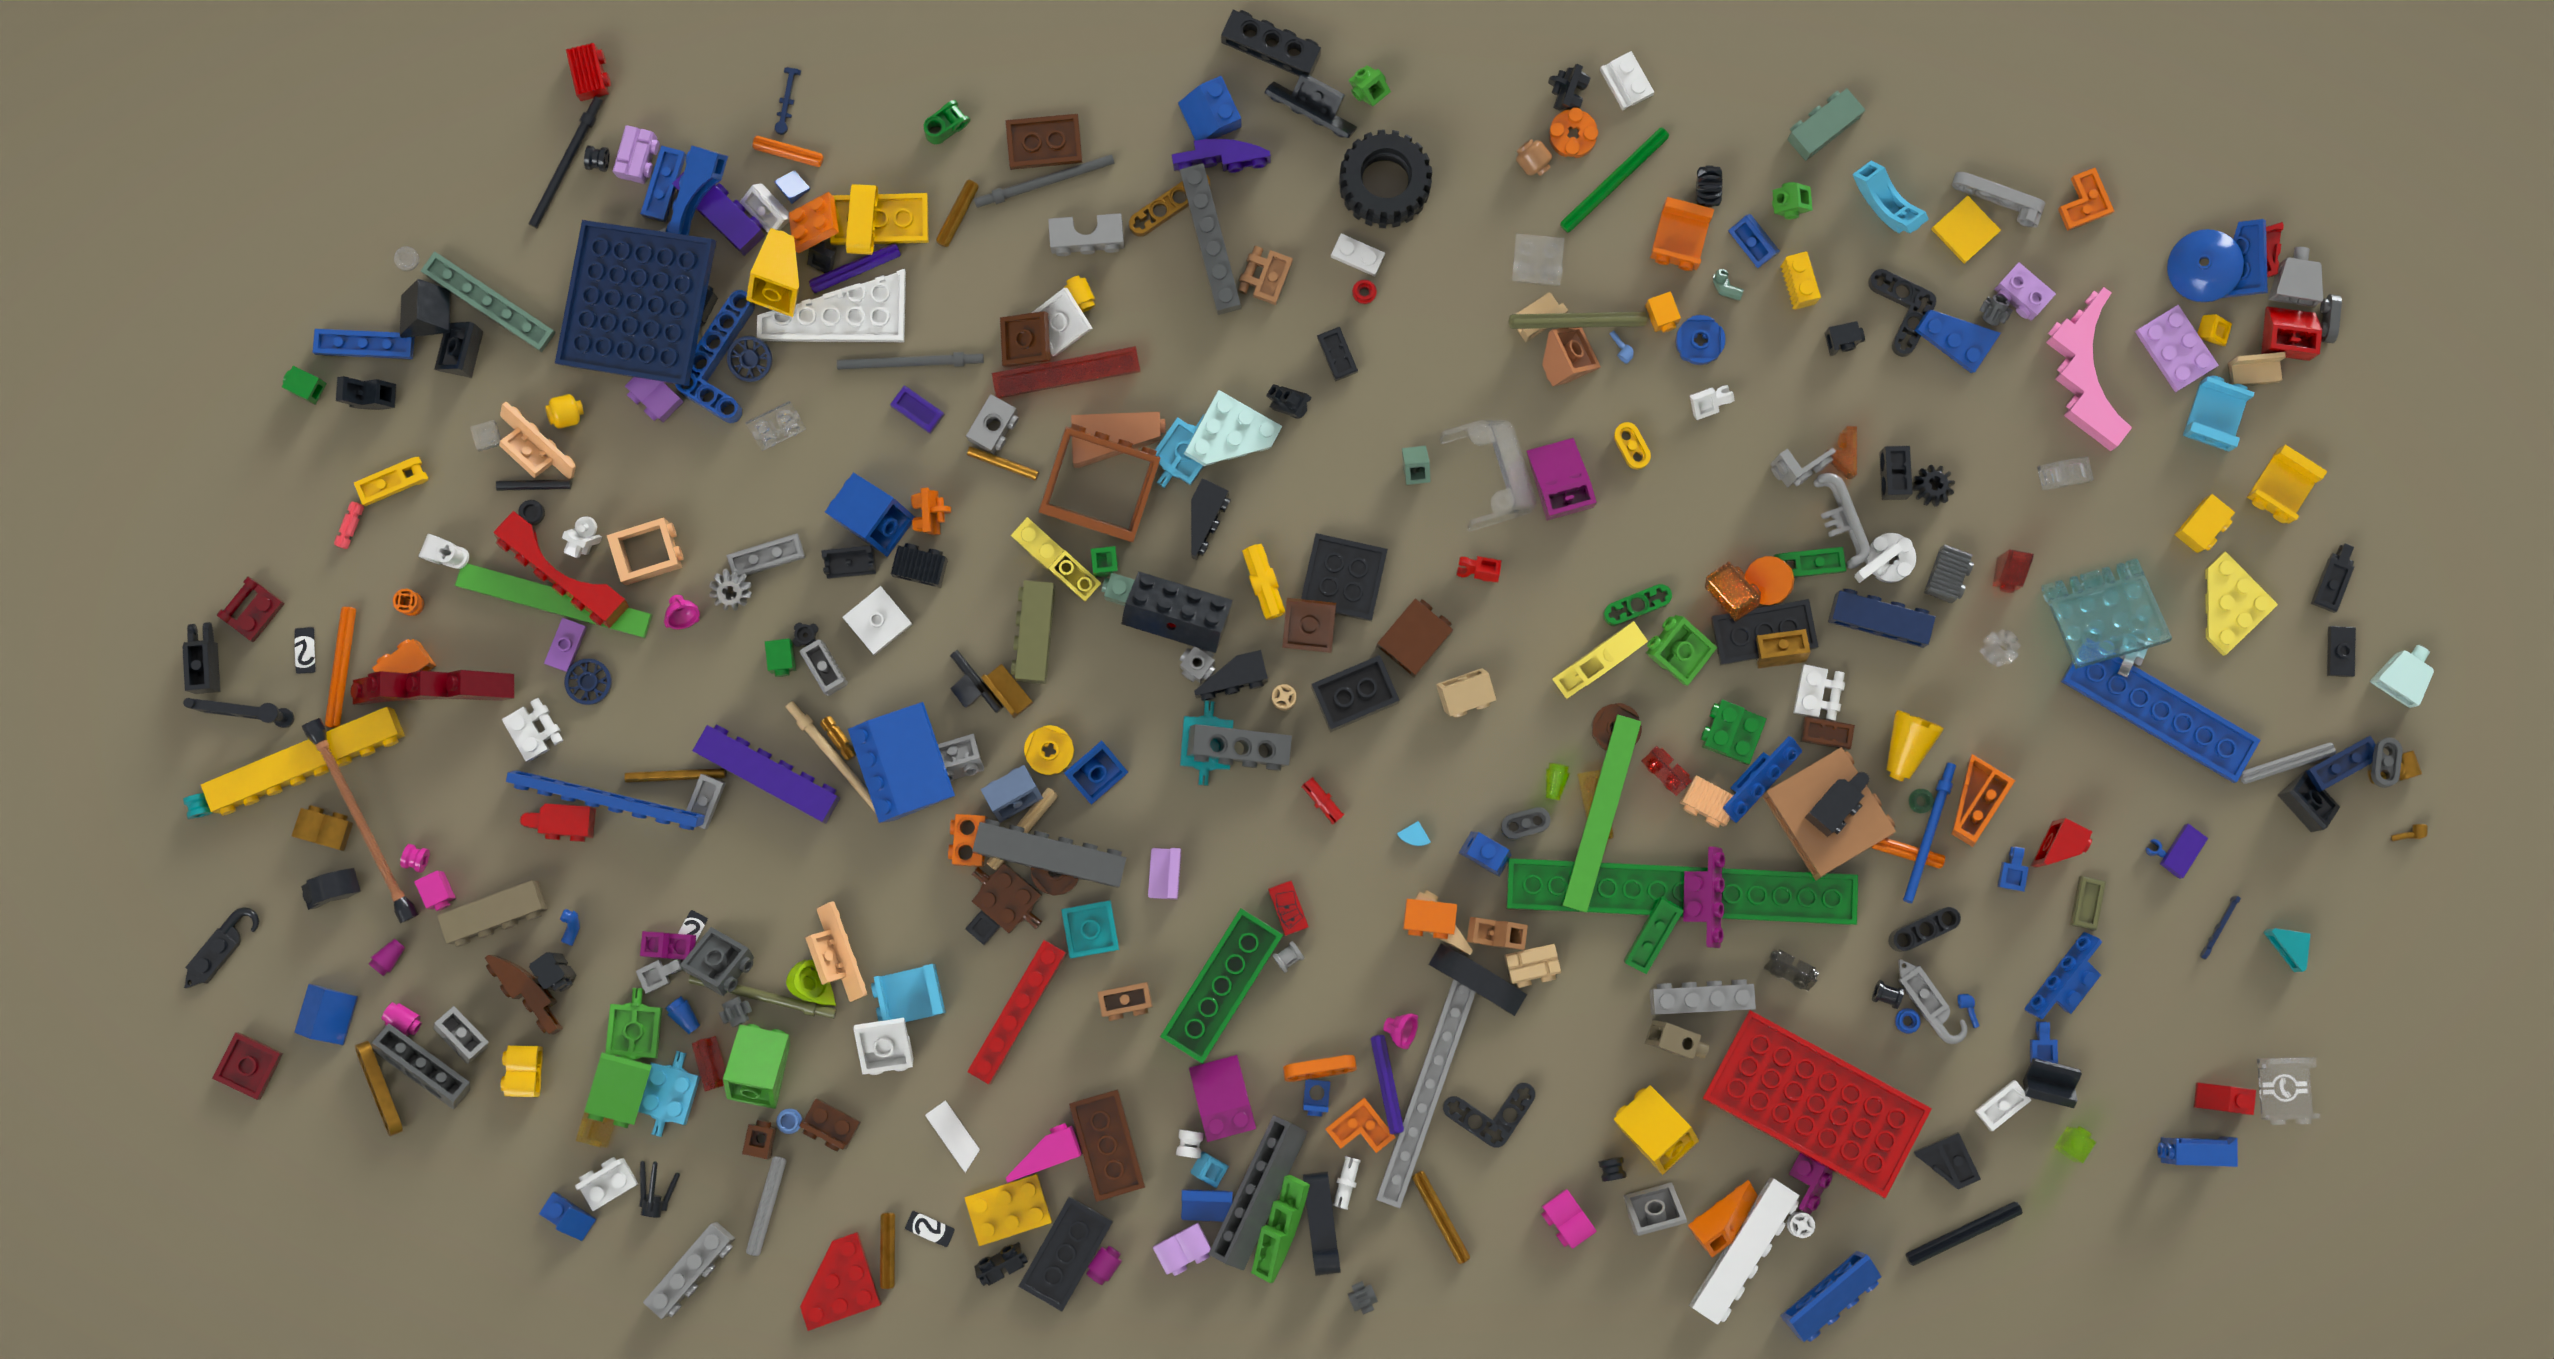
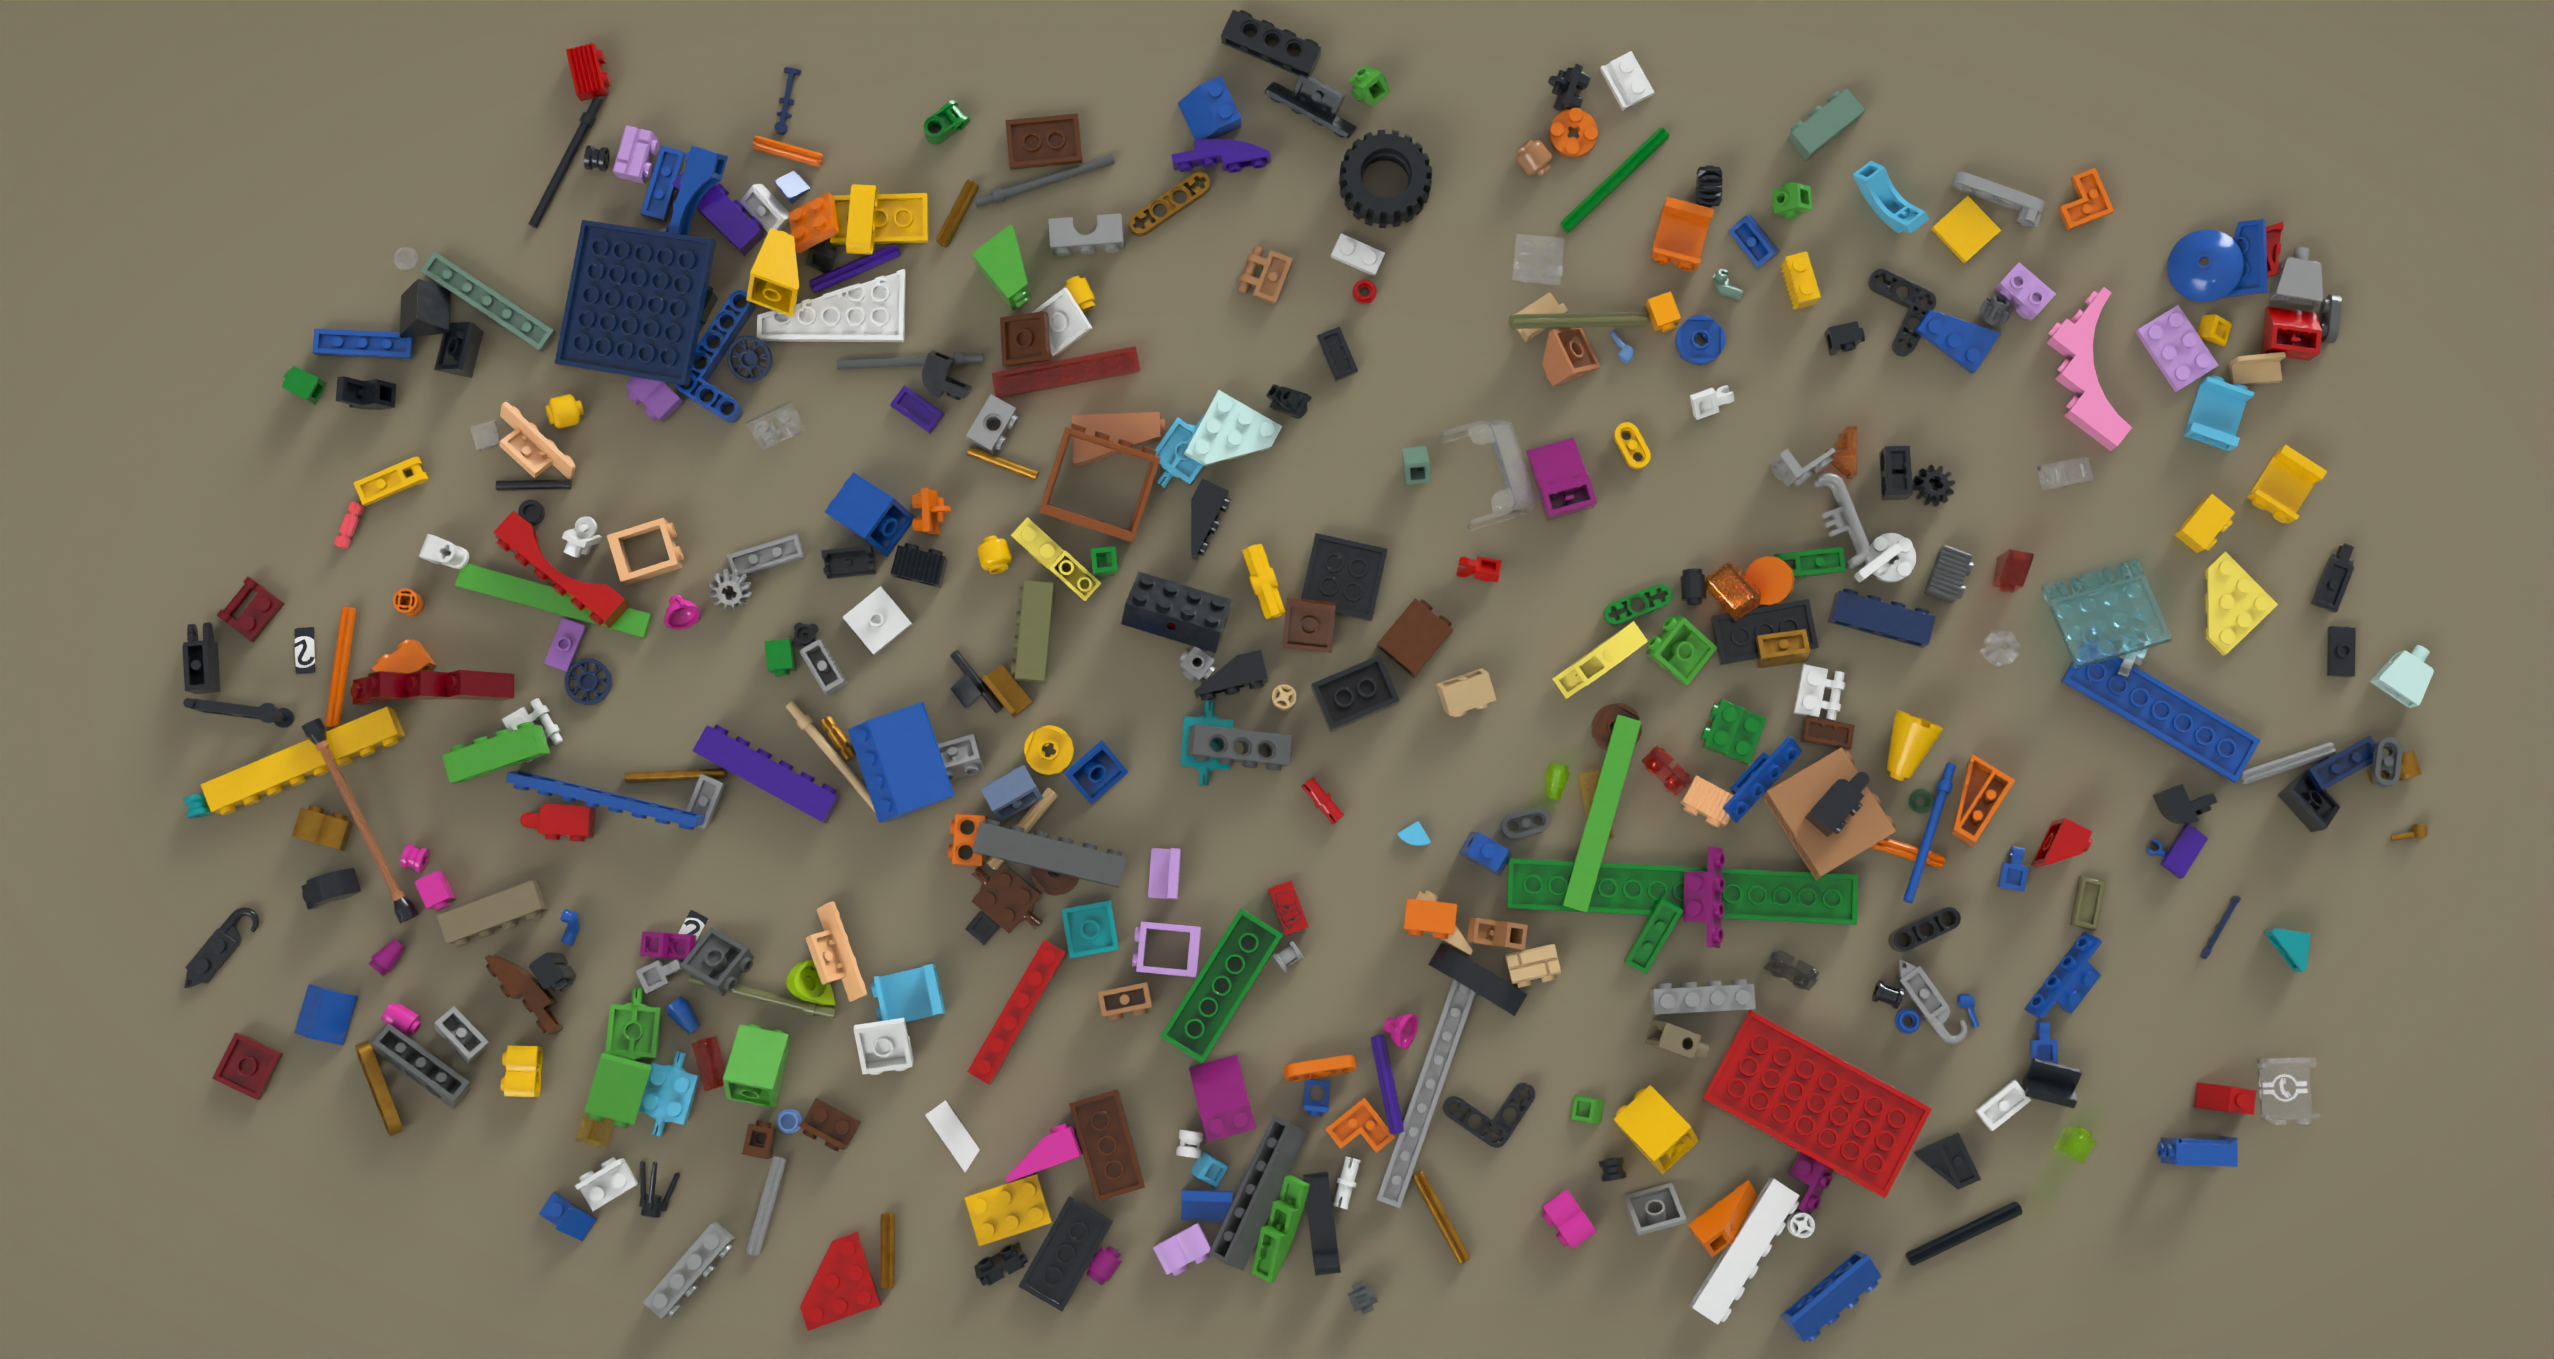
(495, 753): none -> bright green brick
(735, 1012): dark grey gear -> none
(929, 1229): sticker -> none
(937, 377): none -> black brick
(994, 555): none -> yellow head
(1004, 268): none -> bright green slope
(1117, 588): sand green brick -> none
(1193, 954): none -> lavender window
(1210, 239): dark grey brick -> none
(1587, 1109): none -> bright green slope
(1693, 586): none -> black brick
(2178, 808): none -> black brick

